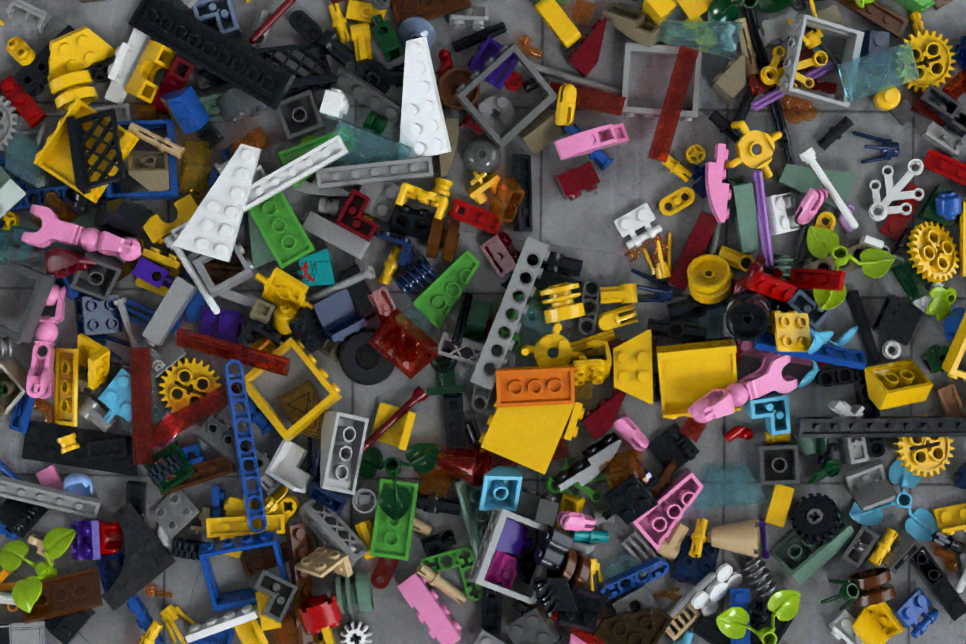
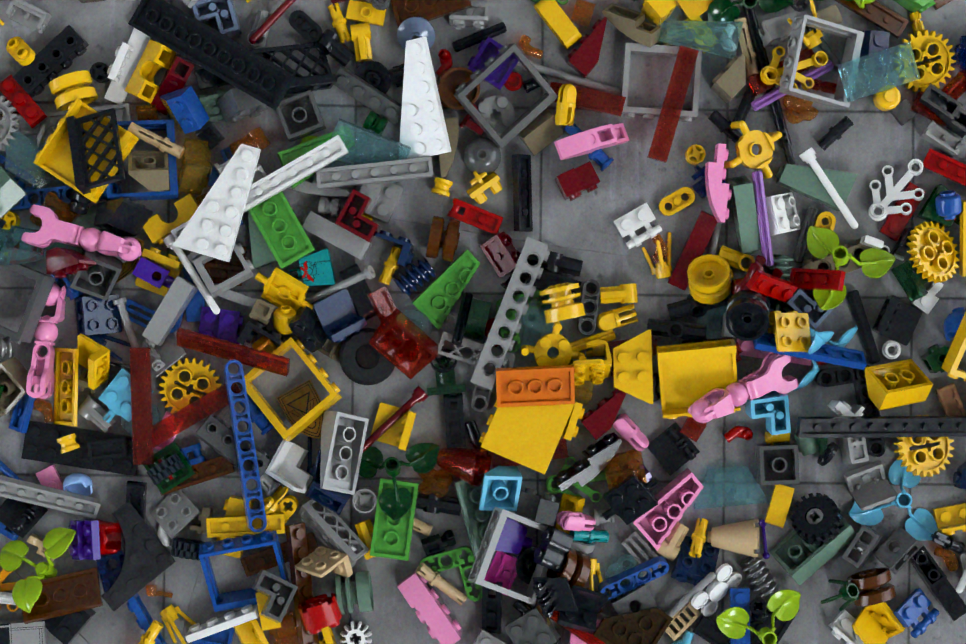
(76, 52): yellow wing -> none
(218, 497): blue plate -> none
(334, 104): white brick -> none
(385, 571): clear red plate -> none
(389, 42): dark green torso -> none
(411, 227): black brick -> none
(424, 197): yellow plate -> none
(506, 199): clear orange brick -> none
(635, 252): clear orange hand -> none
(663, 291): dark blue plant -> none
(665, 477): reddish brown plate -> none
(670, 594): clear orange hand -> none
(677, 168): yellow axle -> none
(810, 205): bright pink arm -> none
(830, 469): dark green plate -> none
(843, 221): lavender arm -> none
(883, 547): yellow pin -> none
(887, 148): dark blue plant -> none
(941, 301): lime plate -> none

